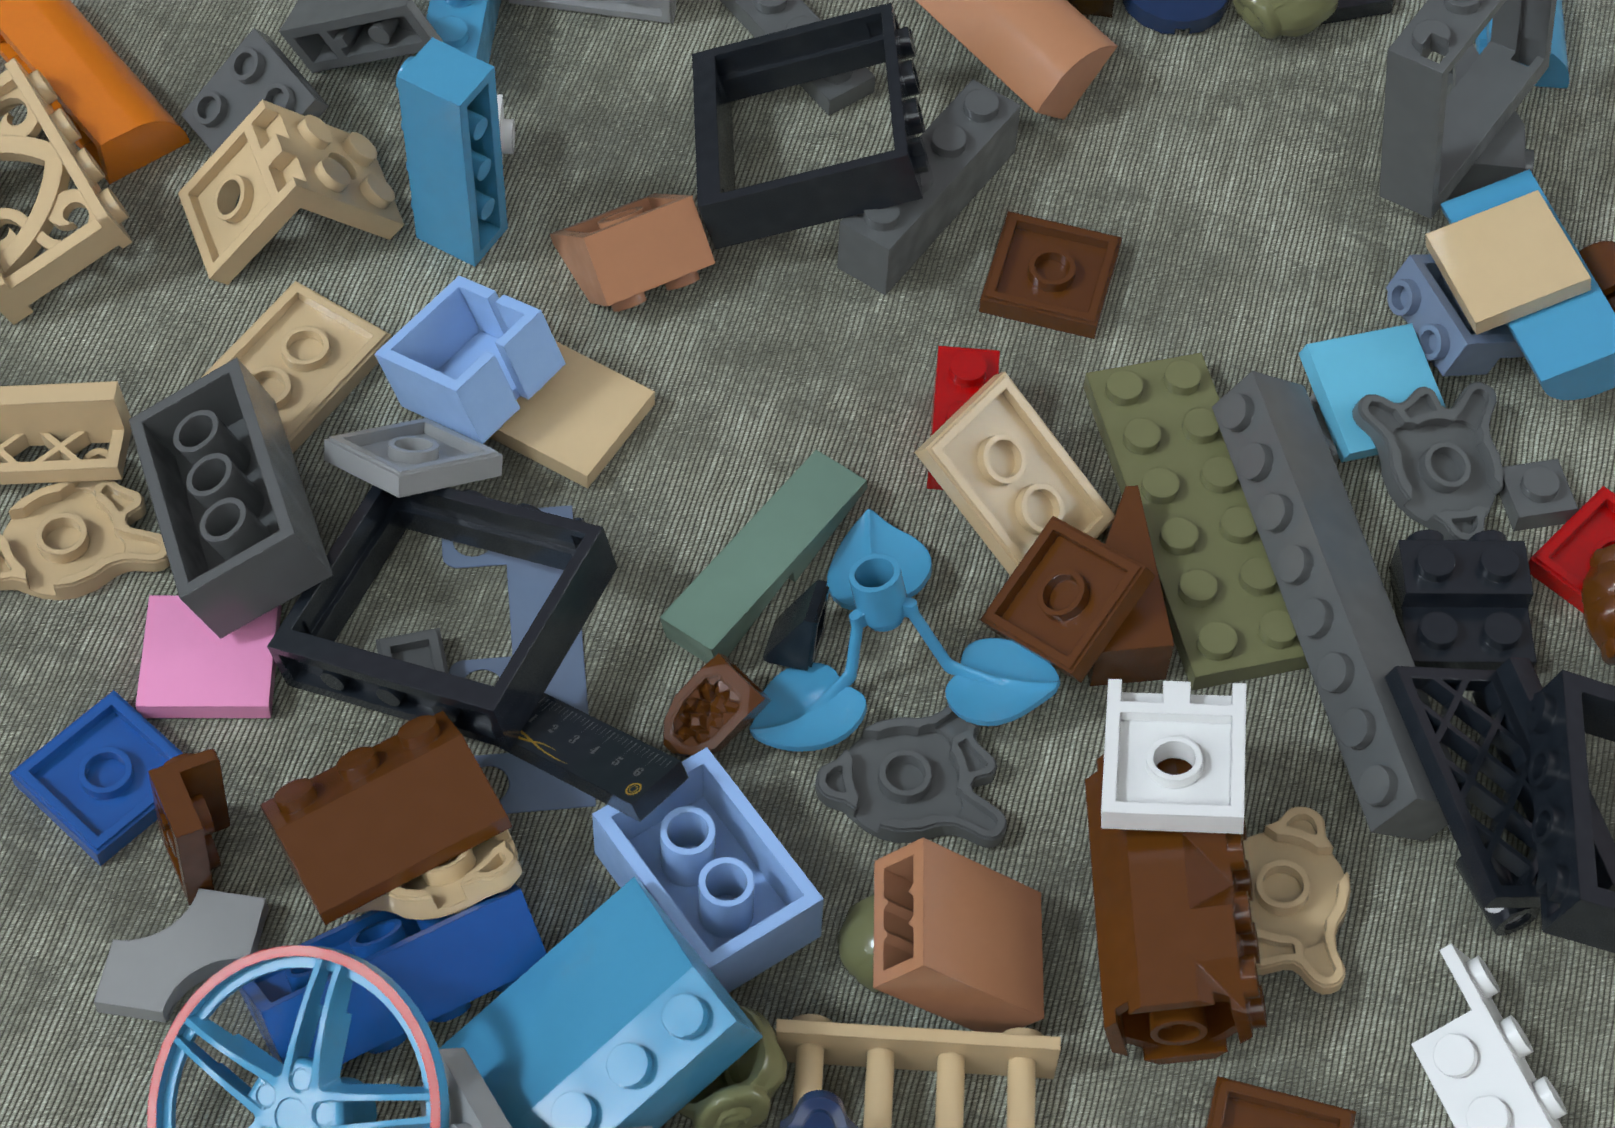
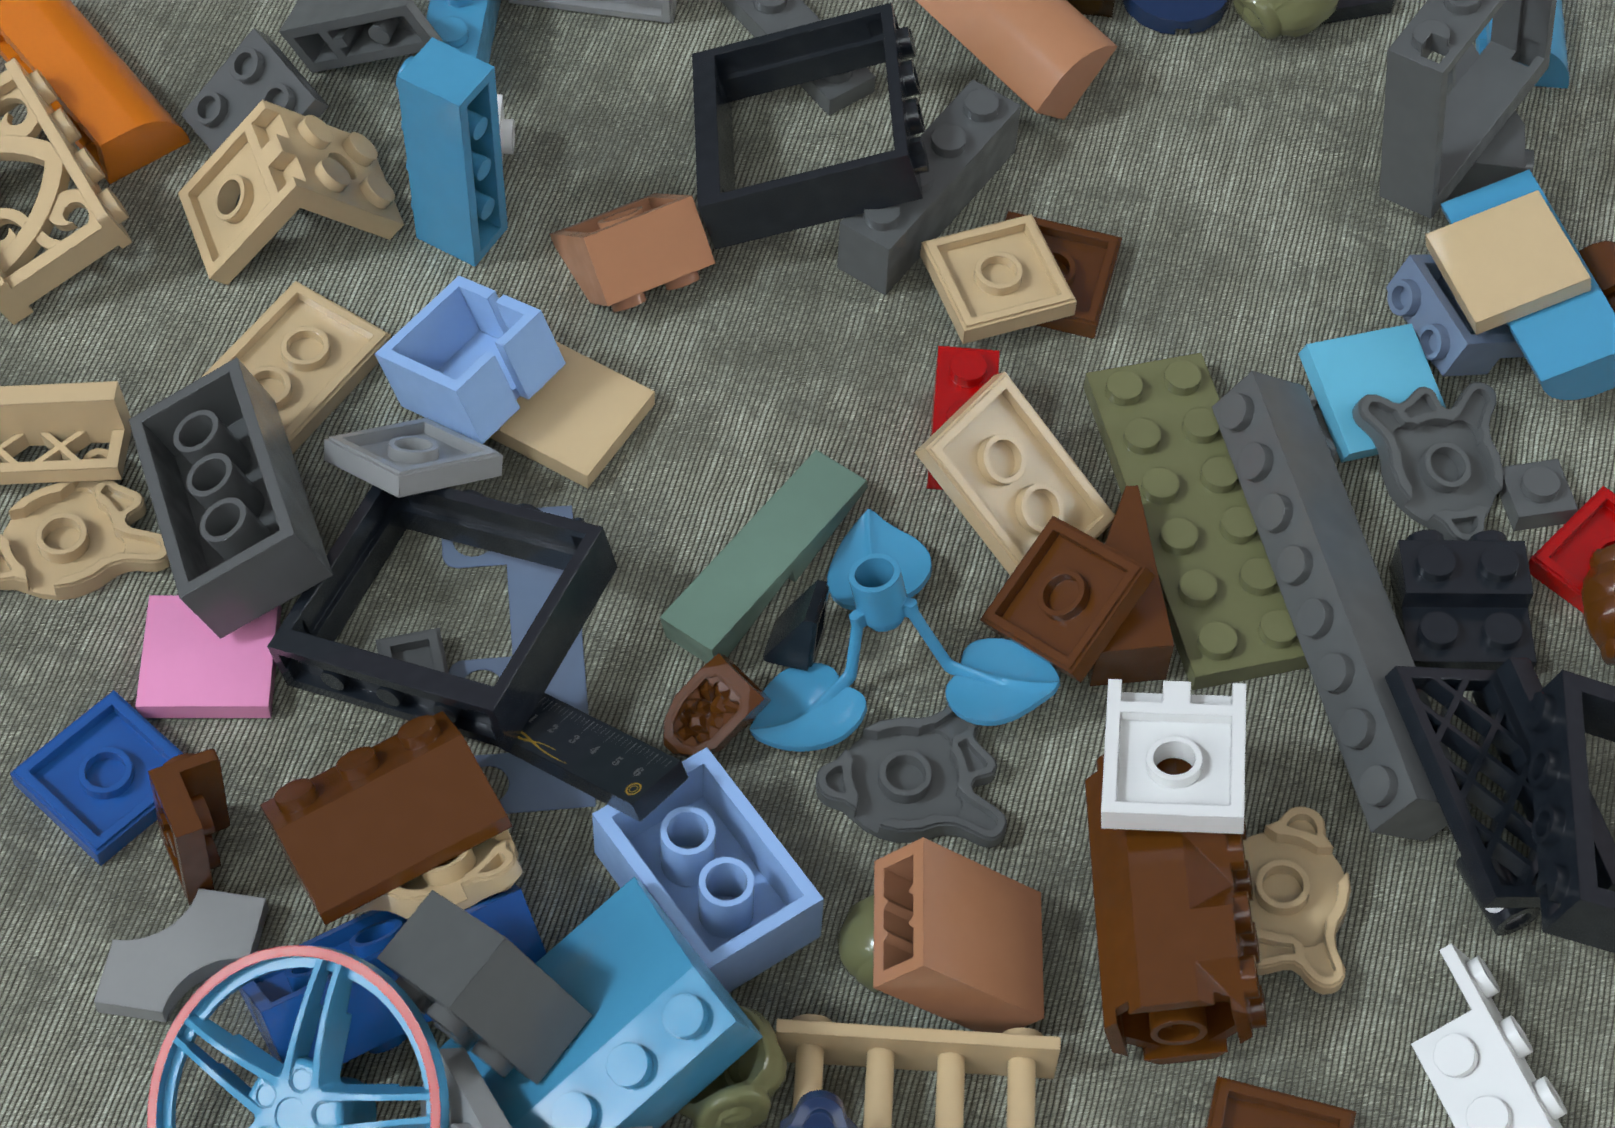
(482, 990): none -> dark grey brick
(997, 278): none -> tan tile

